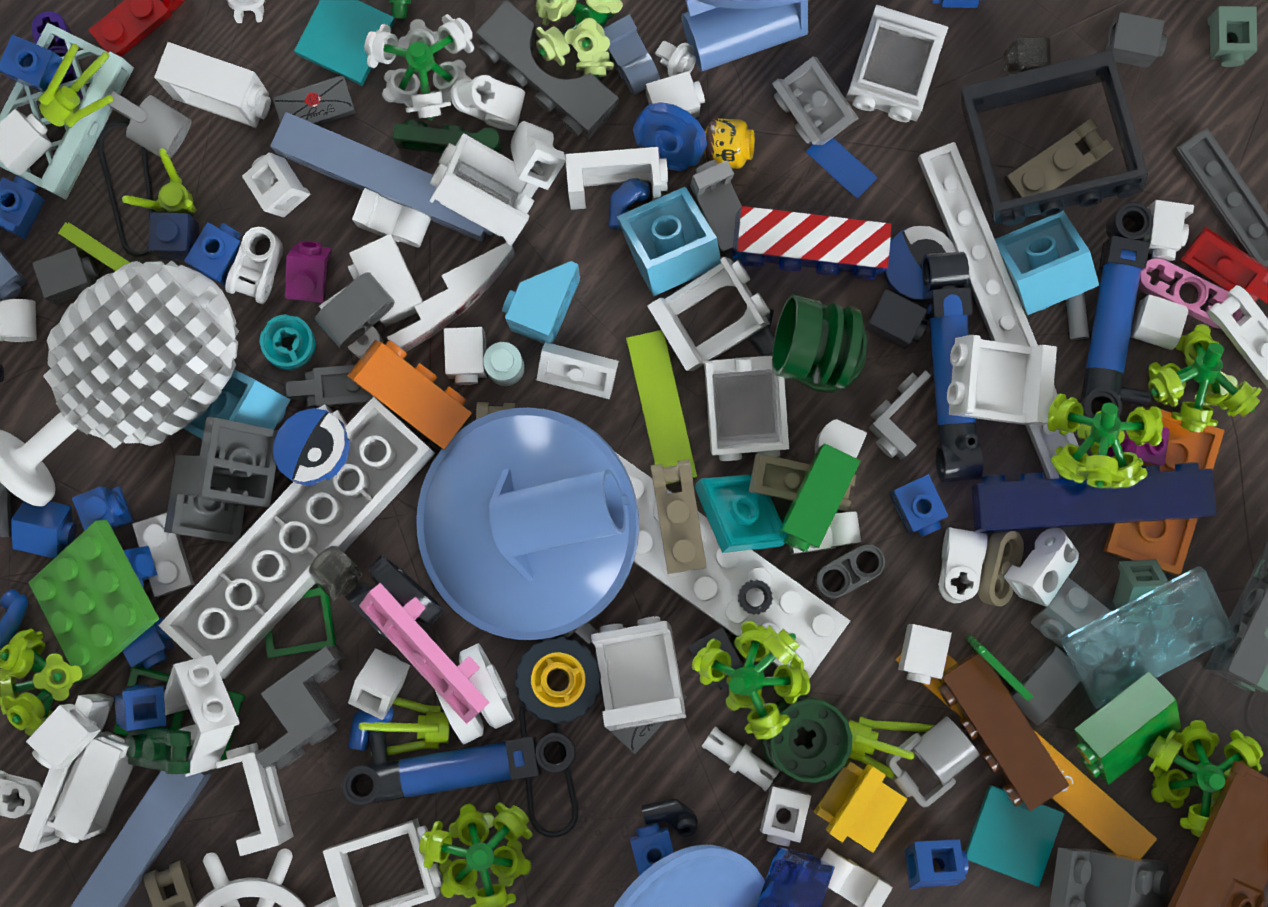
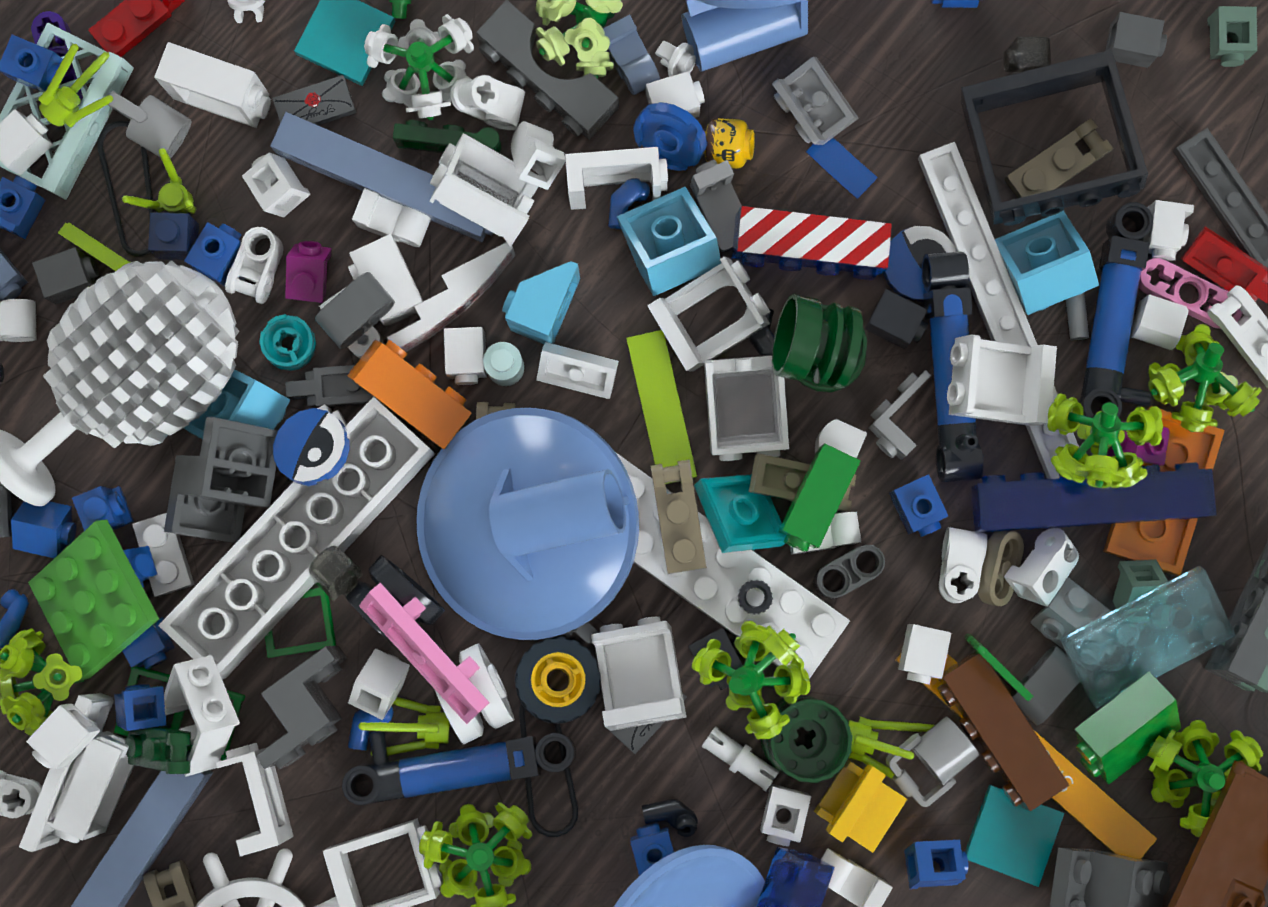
(896, 64): window -> none

